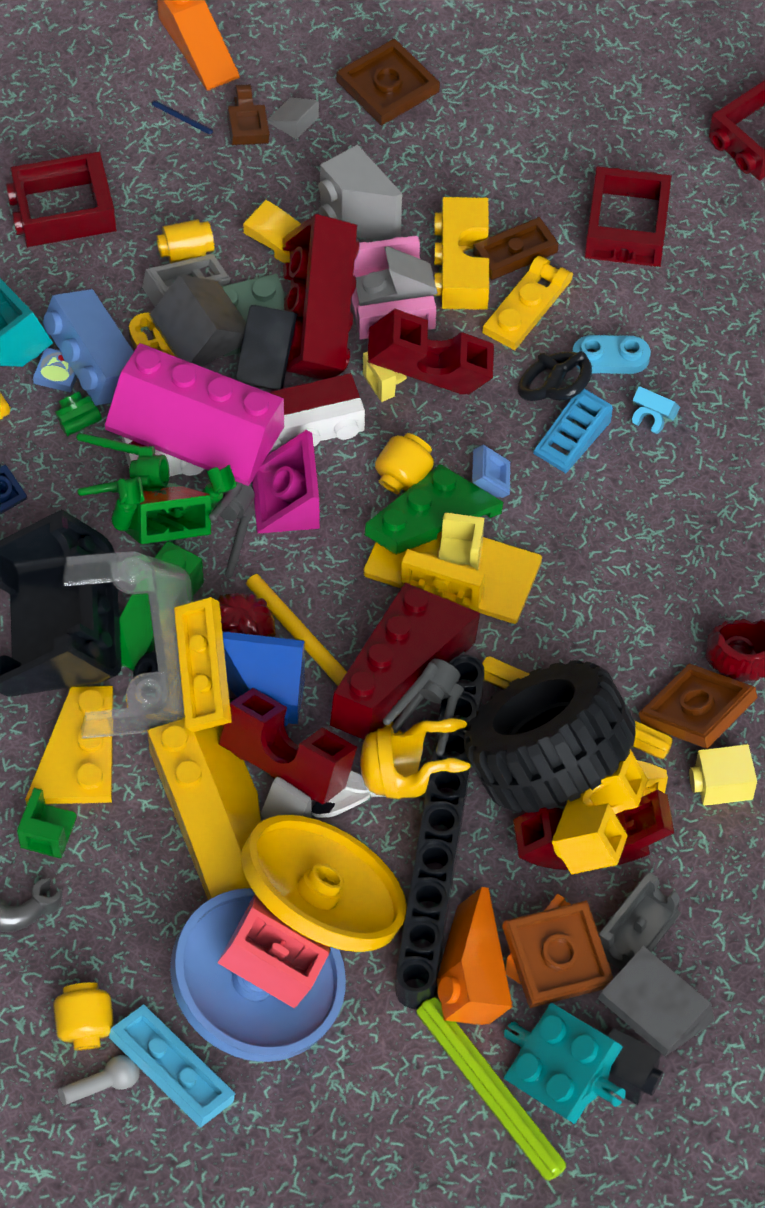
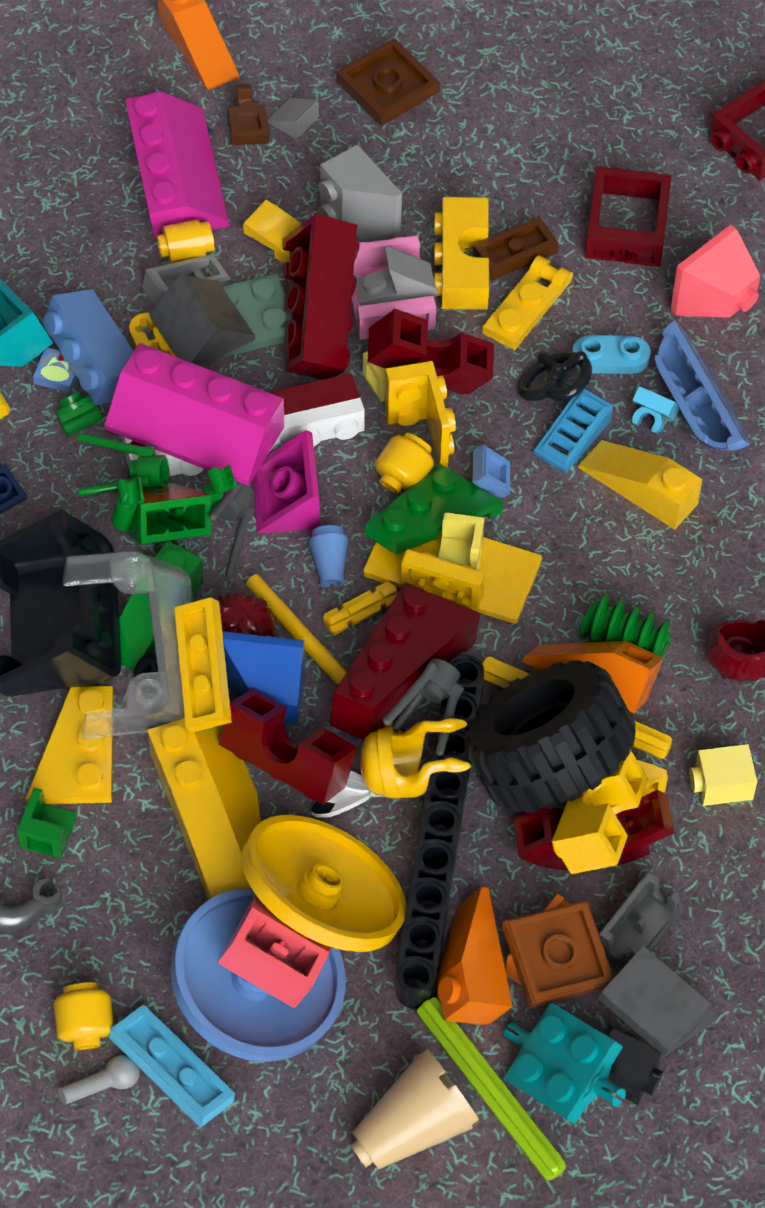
(58, 175): dark red window -> none
(175, 161): none -> dark pink slope
(266, 347): black slope -> none
(286, 800): light grey slope -> none
(329, 554): none -> medium blue cone
(360, 608): none -> yellow axle
(413, 1115): none -> tan cone
(417, 394): none -> yellow bracket
(619, 626): none -> green piece
(628, 665): none -> orange slope
(646, 480): none -> yellow slope
(698, 392): none -> medium blue brick
(698, 705): dark orange tile -> none
(716, 279): none -> coral slope

